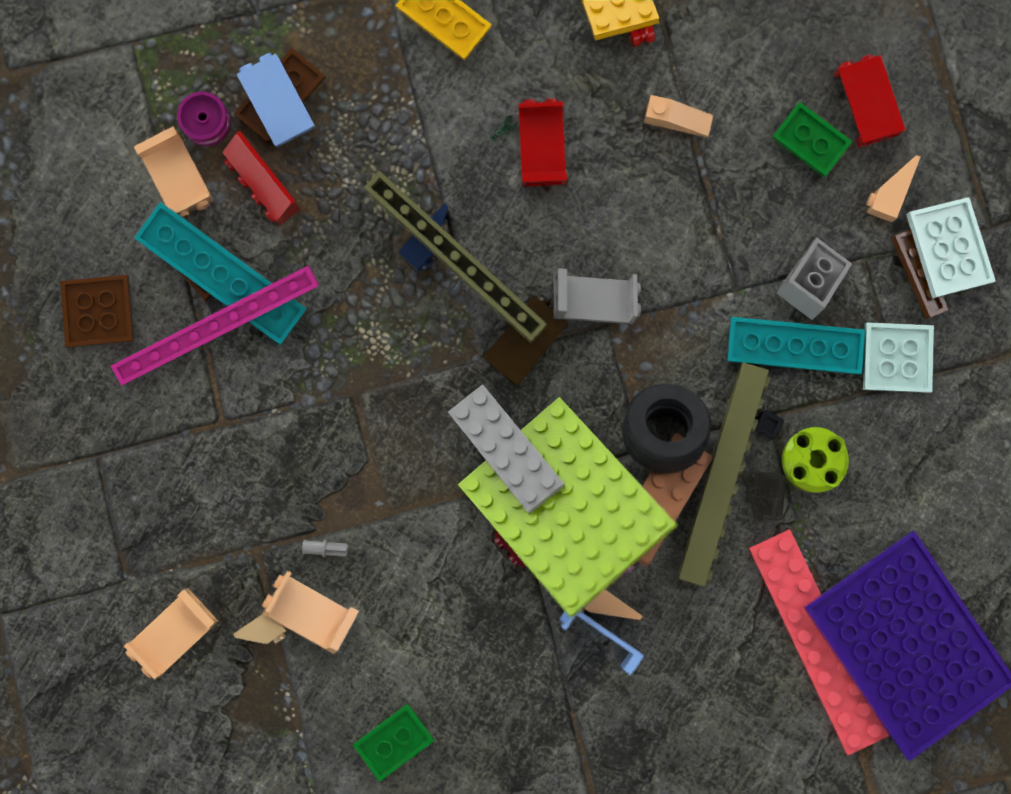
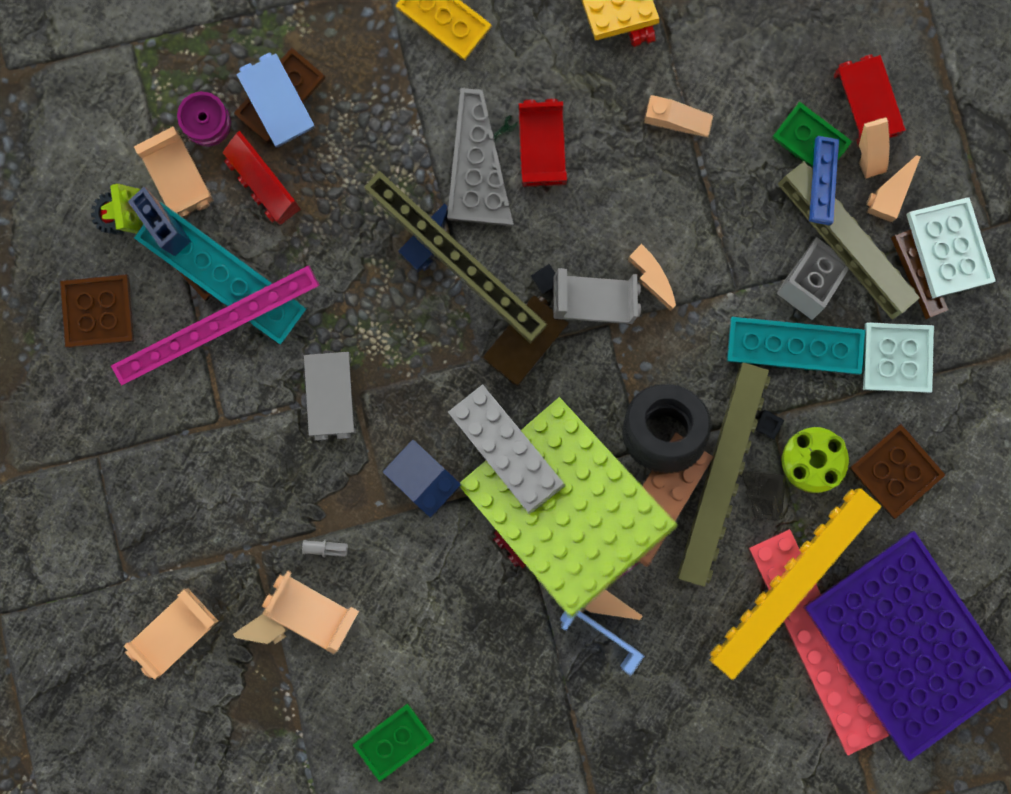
(114, 213): none -> lime plate
(159, 222): none -> dark blue slope
(329, 395): none -> light grey panel
(422, 478): none -> dark blue slope
(476, 177): none -> light grey wing
(544, 279): none -> black tile
(653, 276): none -> light nougat slope
(794, 583): none -> yellow brick
(824, 180): none -> blue tile
(853, 247): none -> olive brick
(874, 148): none -> light nougat slope
(897, 471): none -> reddish brown plate

